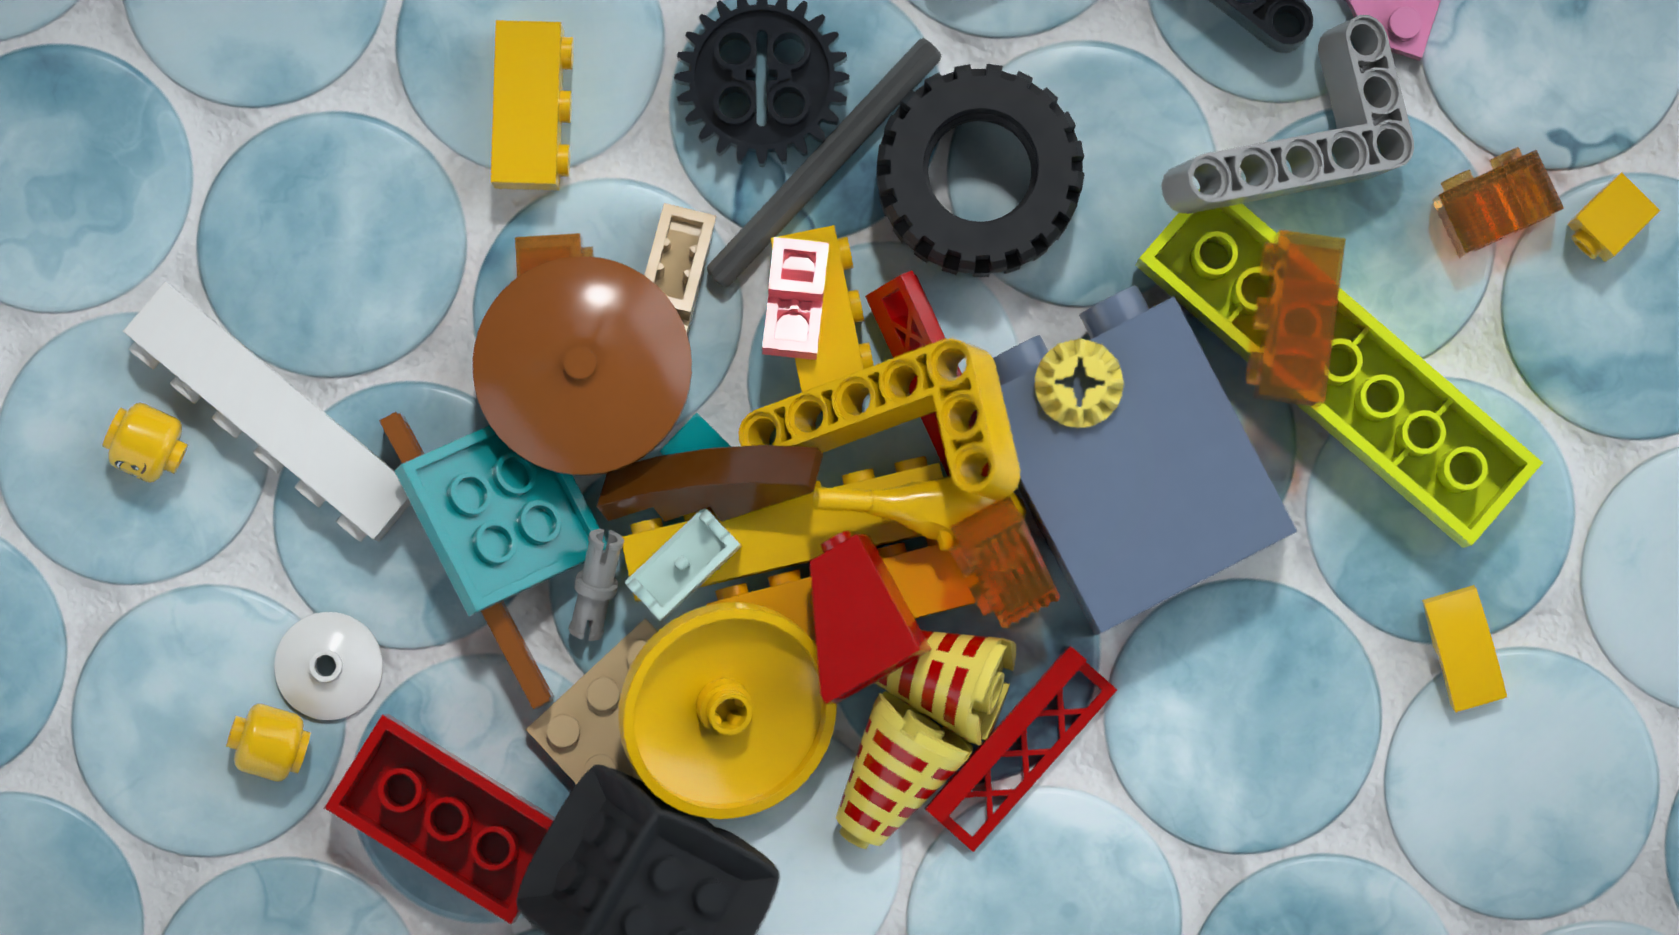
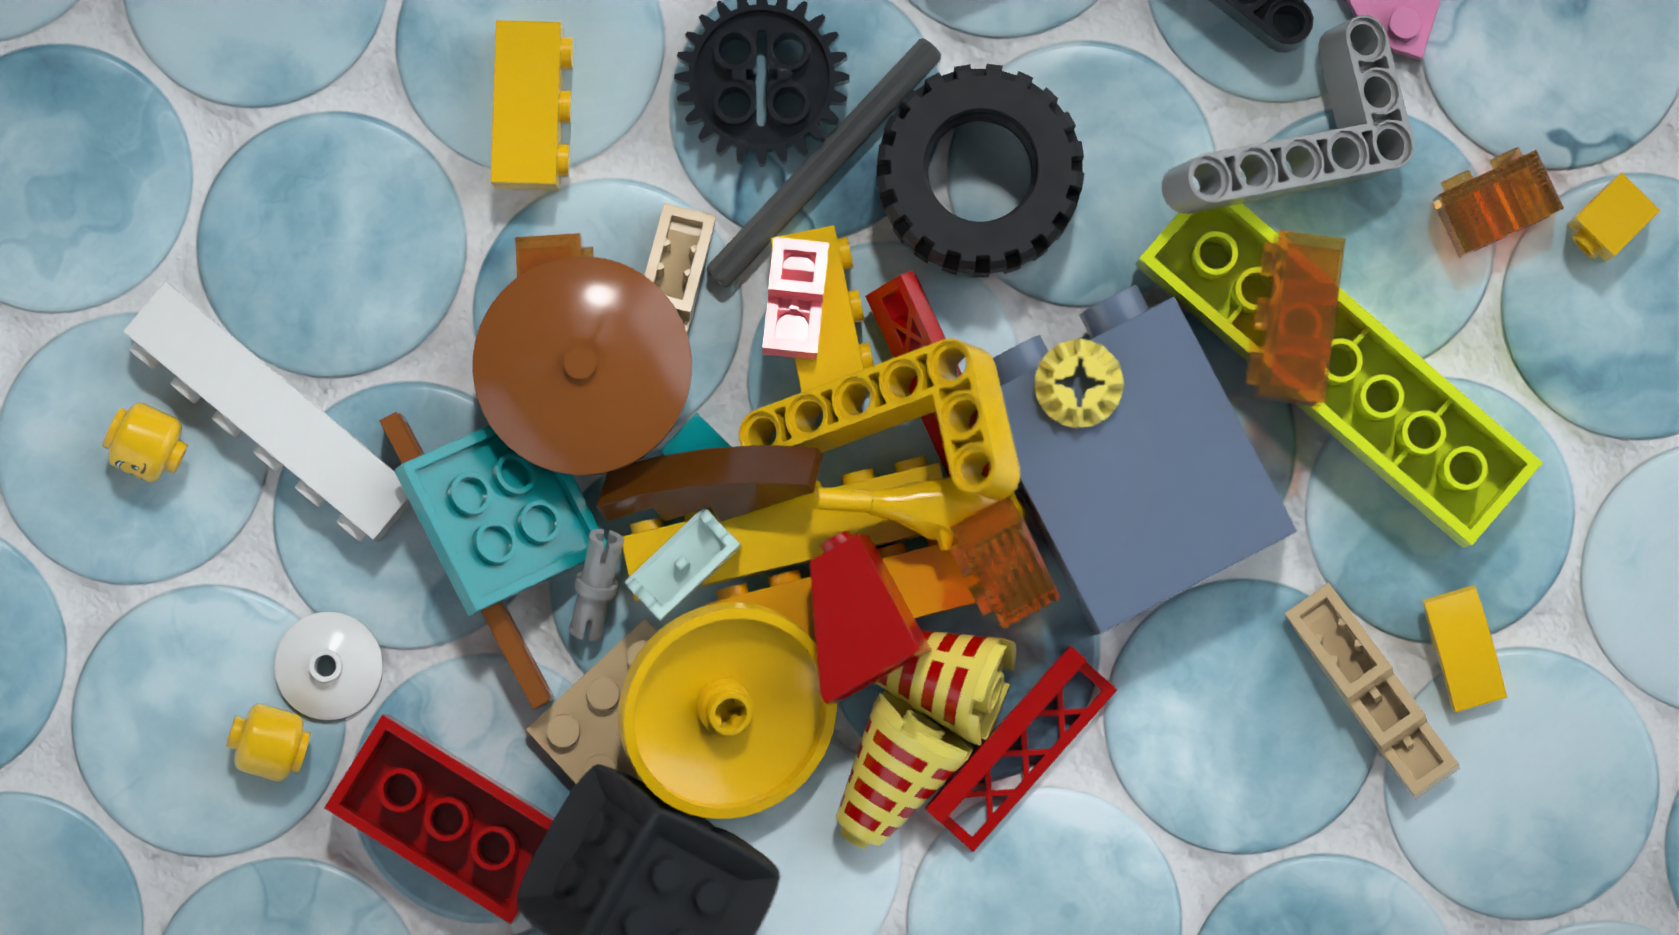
(1372, 691): none -> tan slope

